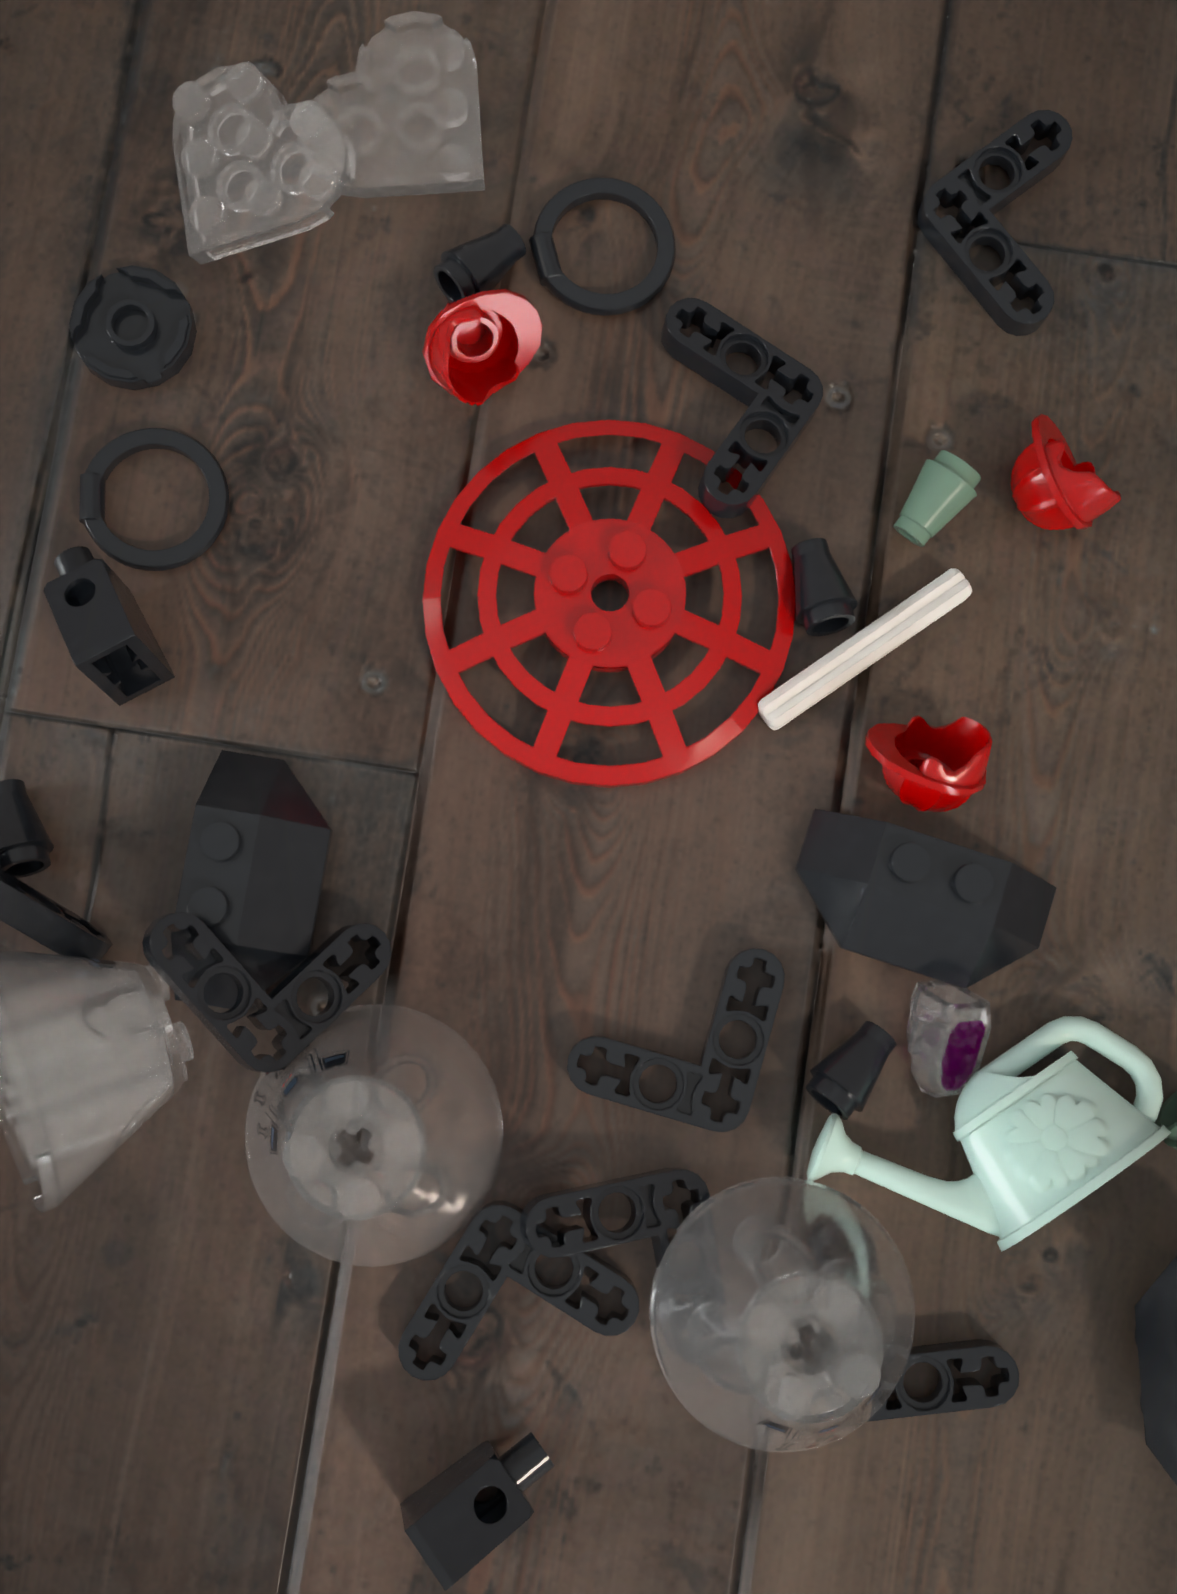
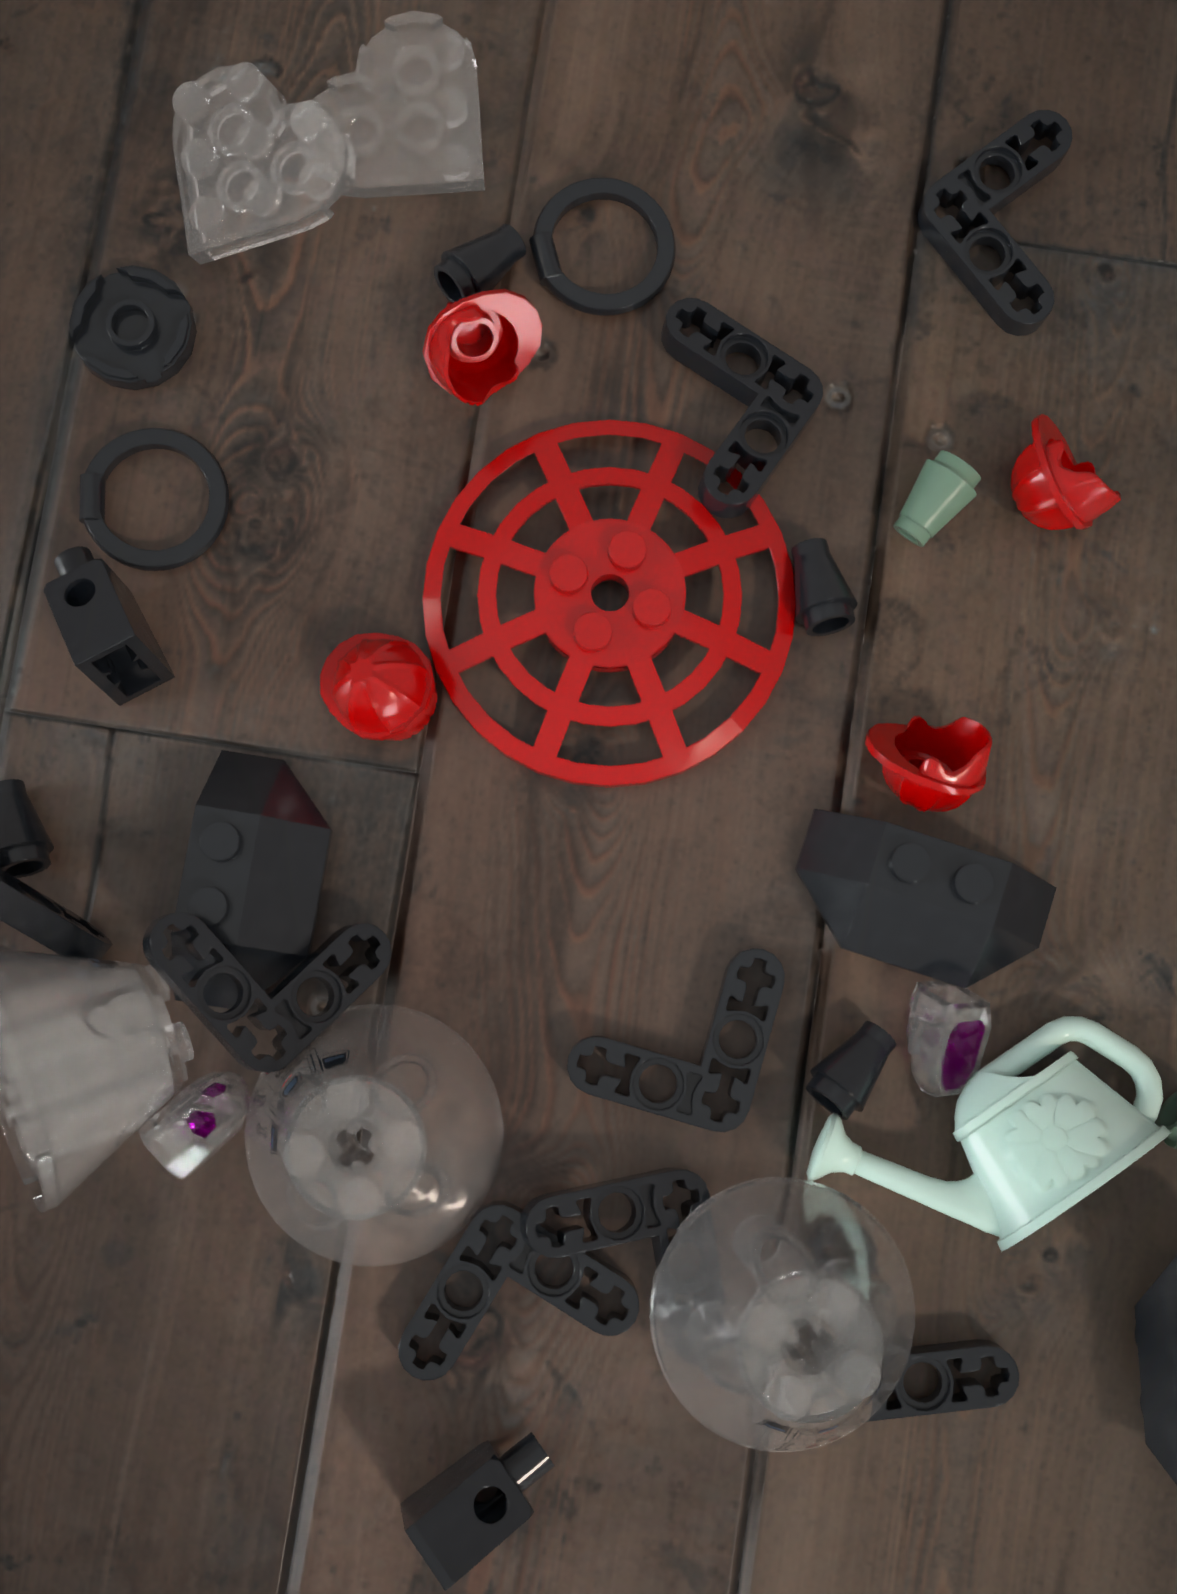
(197, 1122): none -> clear rock
(379, 686): none -> red piece
(864, 649): white axle -> none

